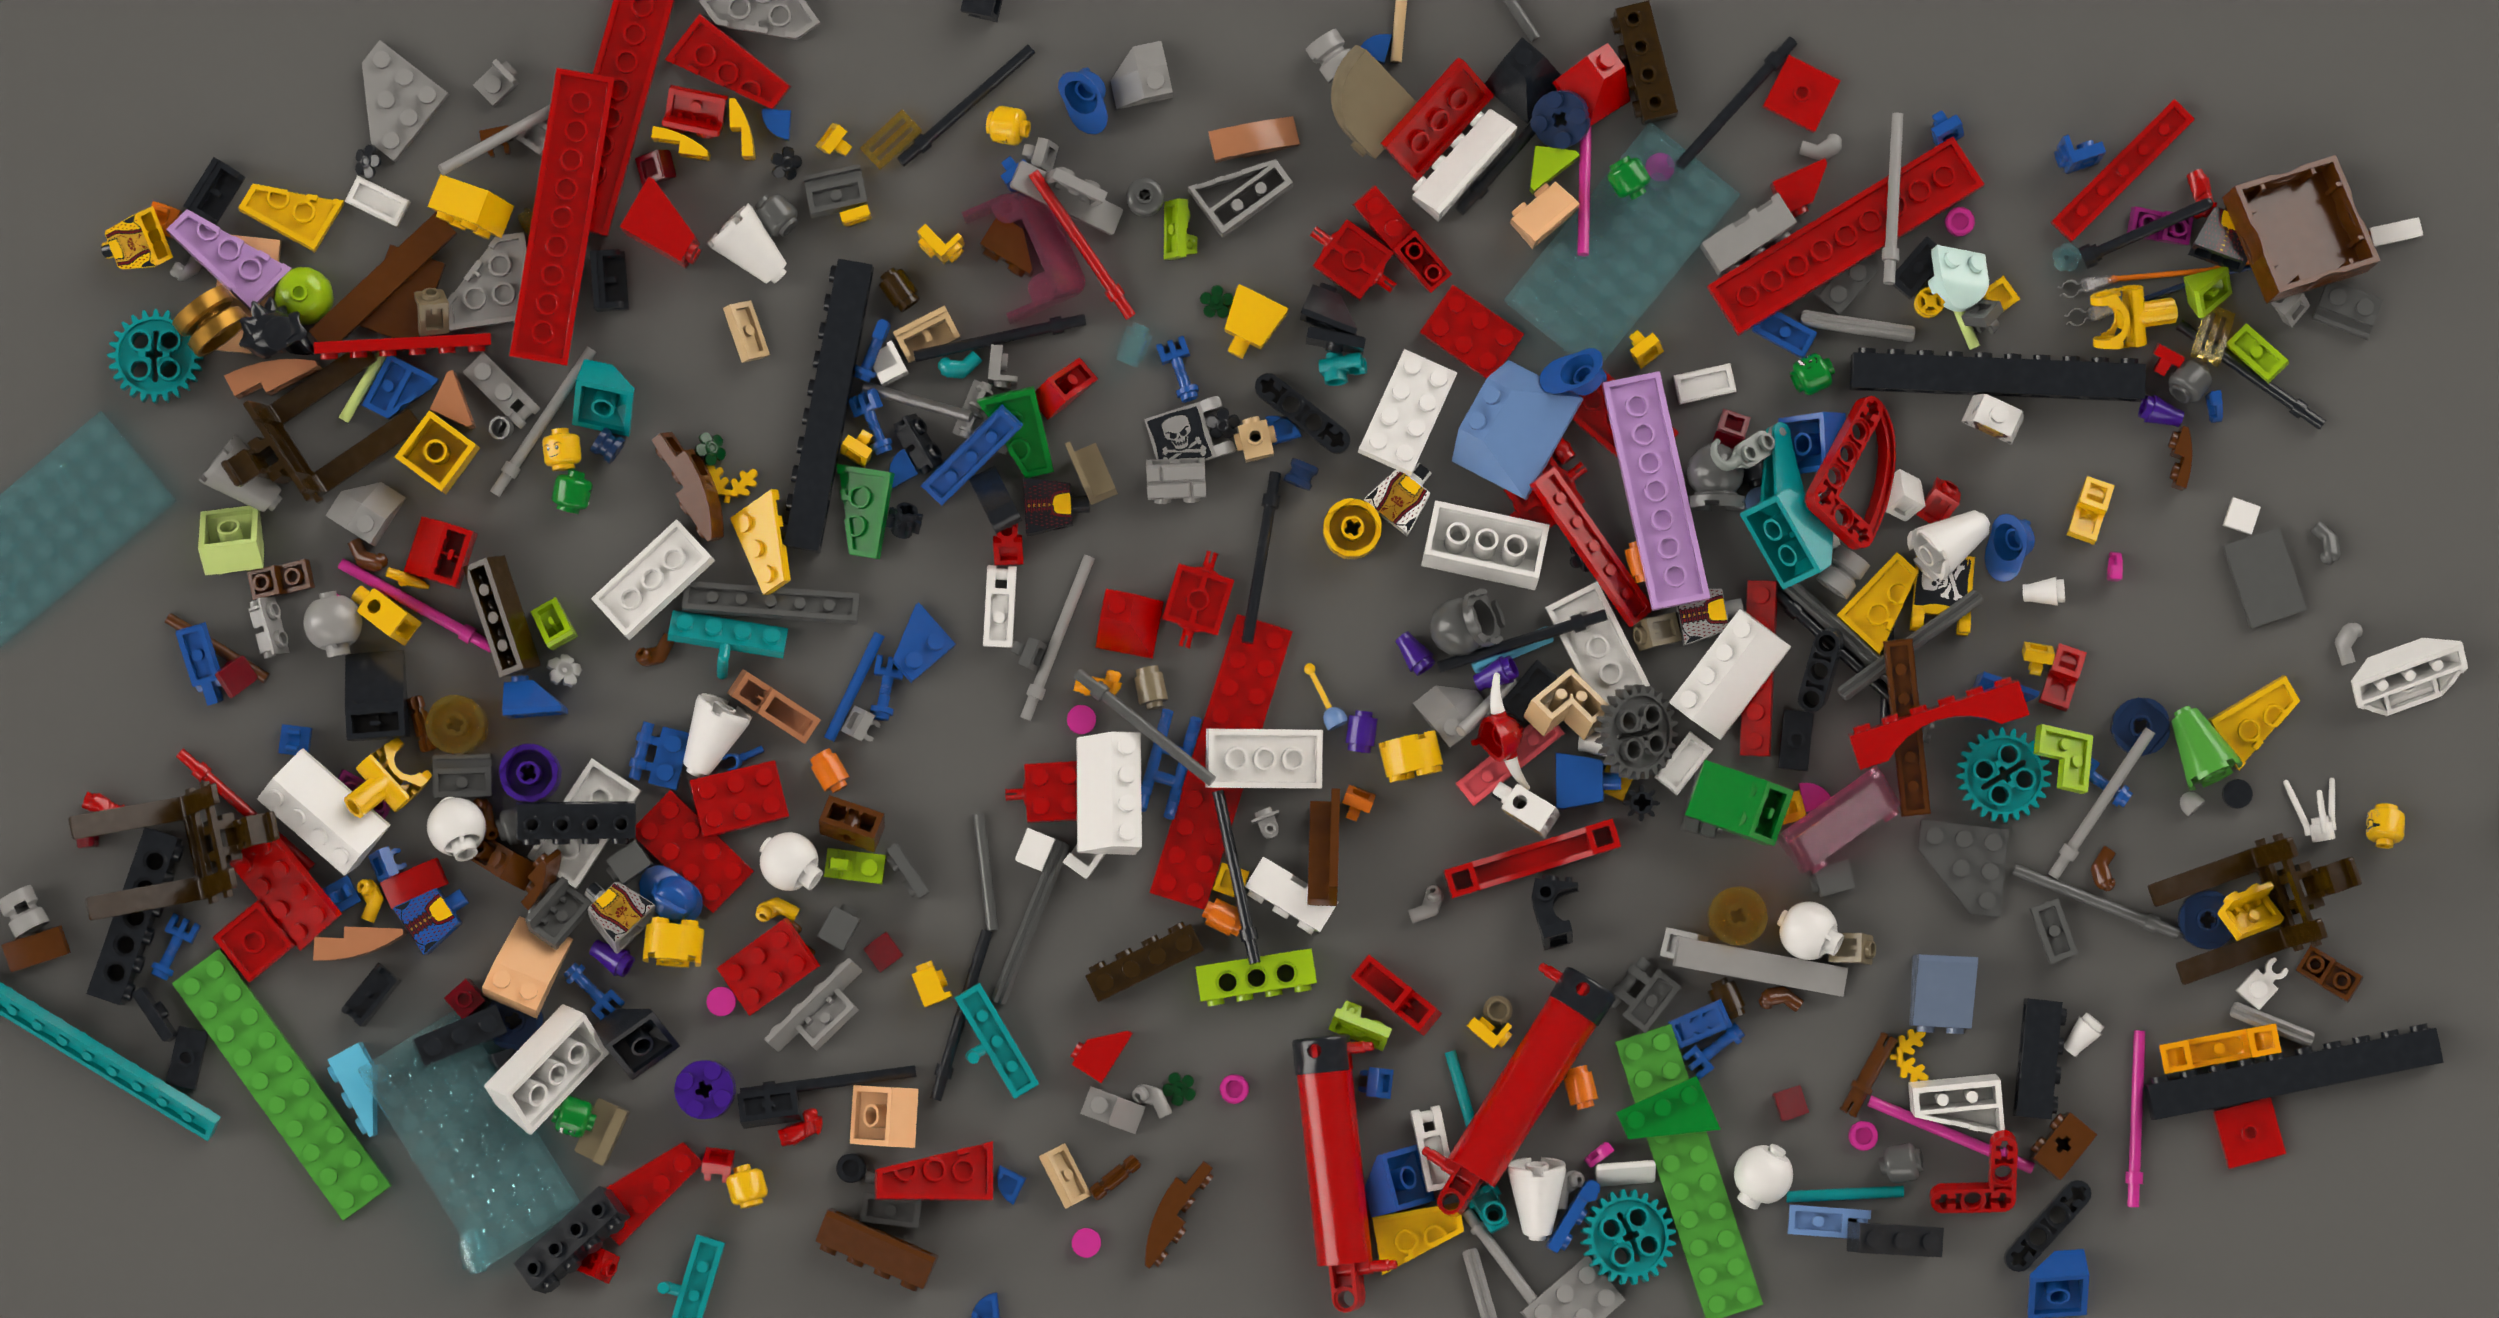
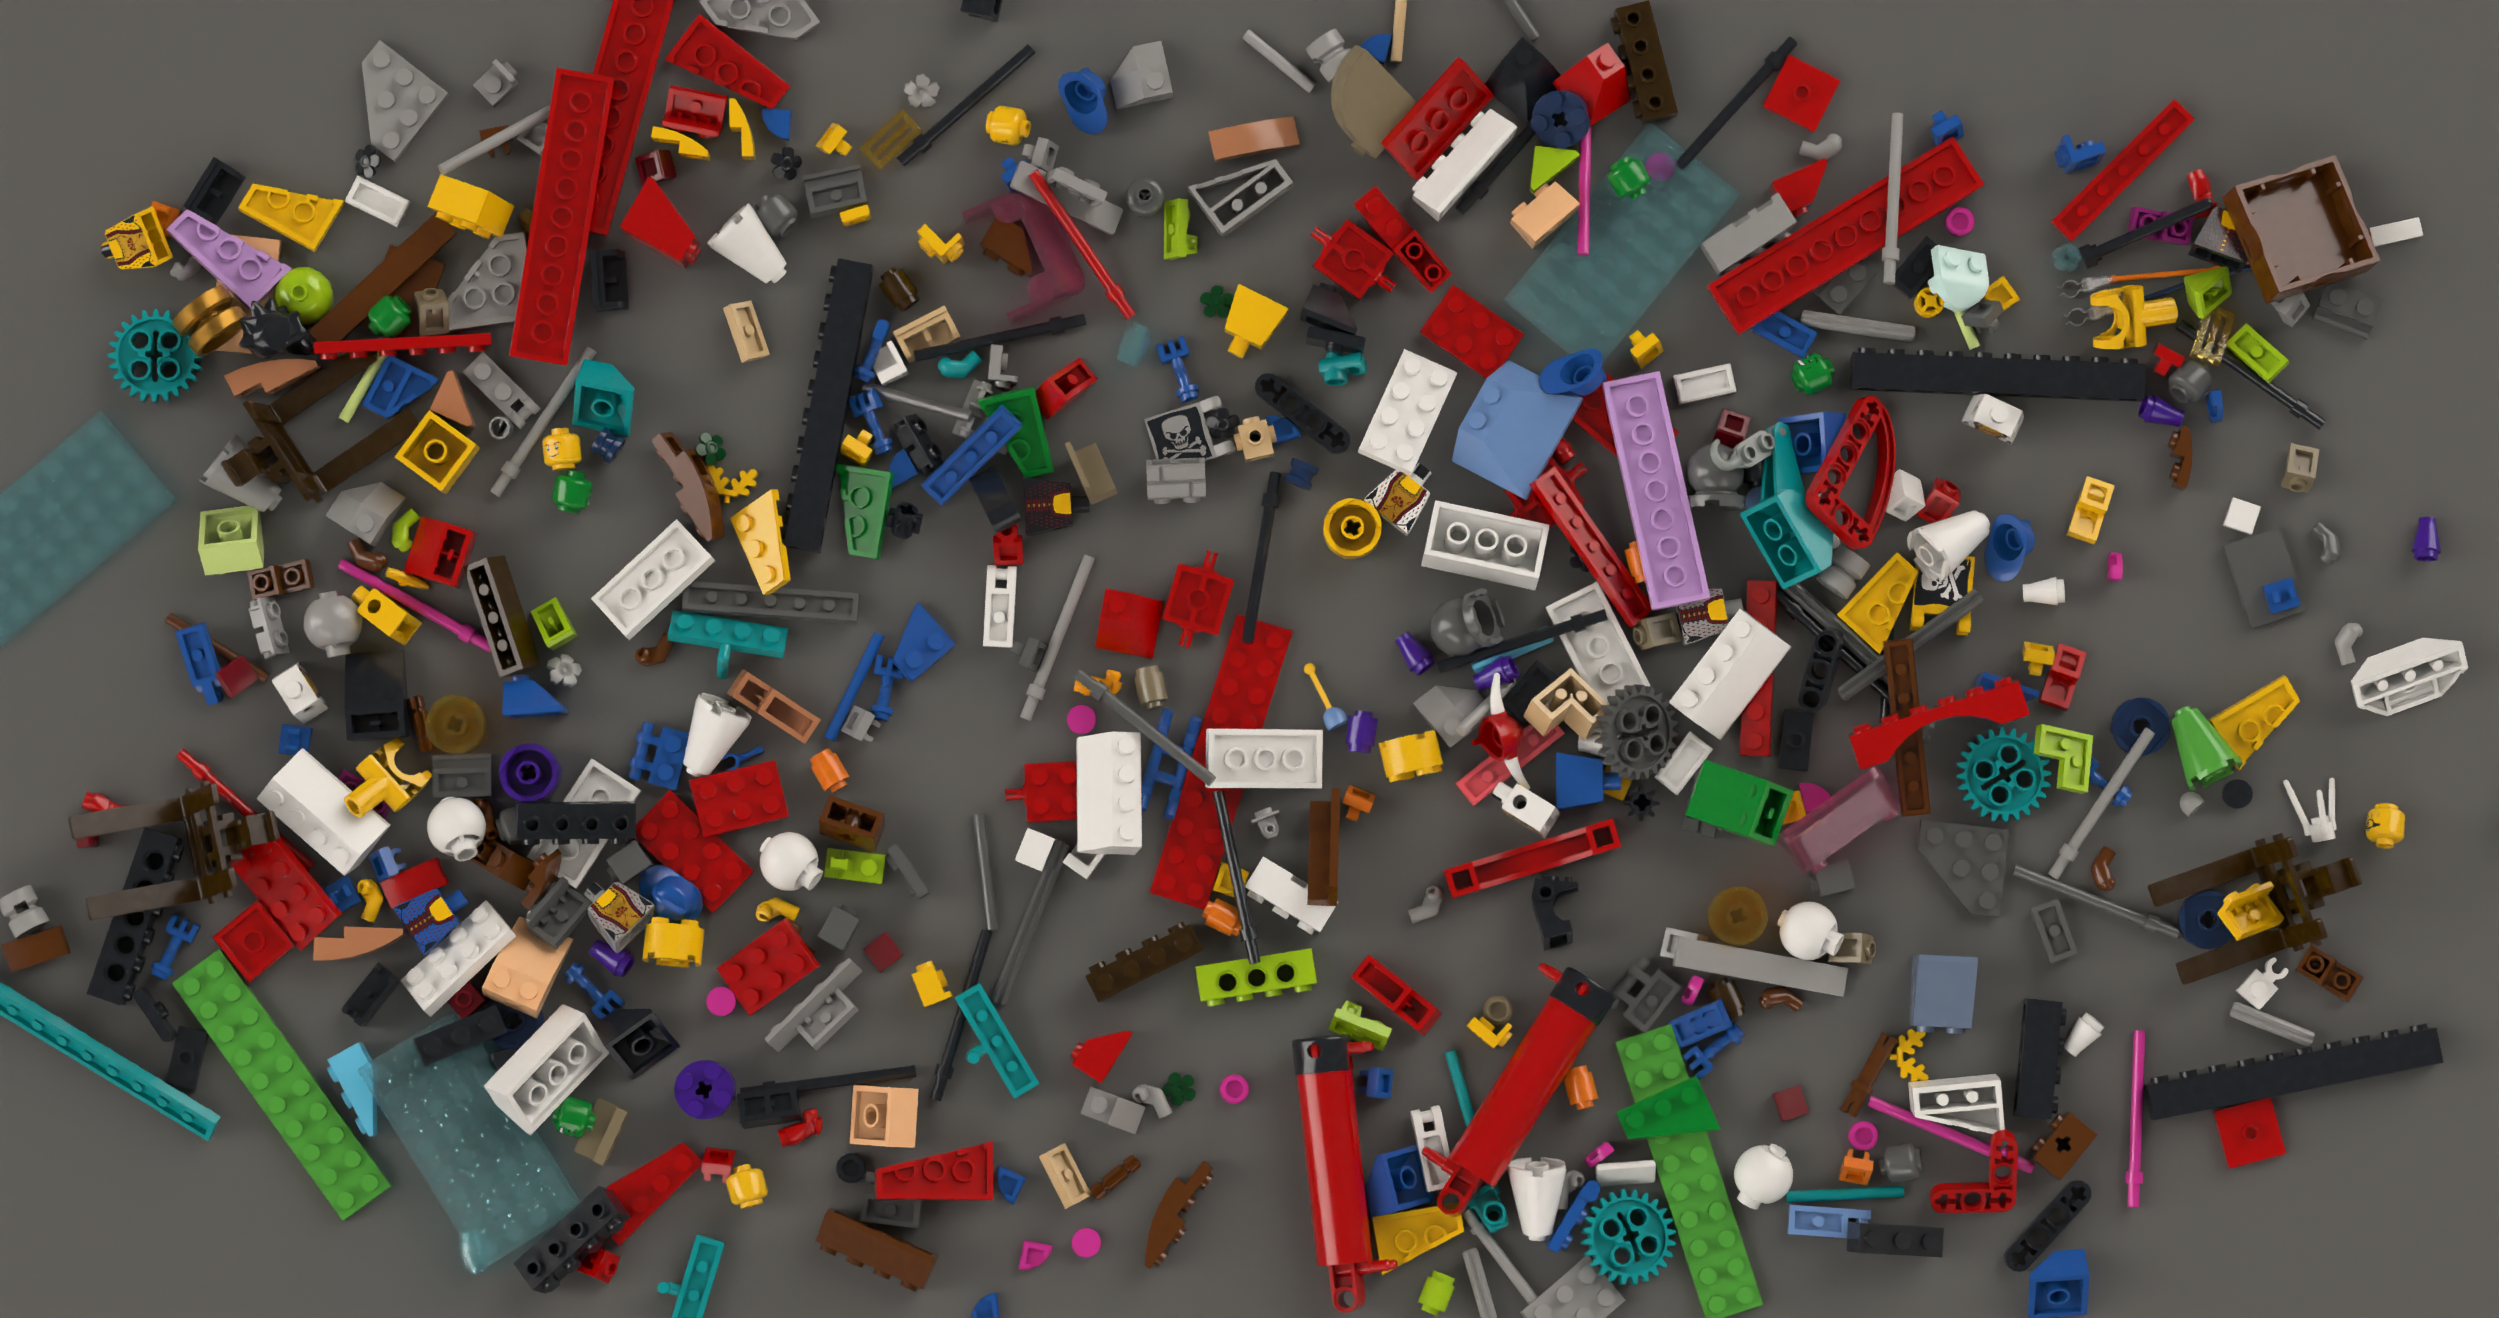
(299, 693): none -> white torso
(389, 316): none -> green head
(401, 528): none -> lime arm
(458, 958): none -> white plate
(921, 91): none -> light grey plant
(1033, 1254): none -> dark pink tile
(1279, 61): none -> light grey bar
(1436, 1293): none -> lime brick
(1692, 990): none -> dark pink tile
(1856, 1169): none -> orange tile
(2220, 1048): light orange slope -> none
(2281, 595): none -> blue tile
(2300, 468): none -> dark tan bracket
(2426, 541): none -> dark purple cone

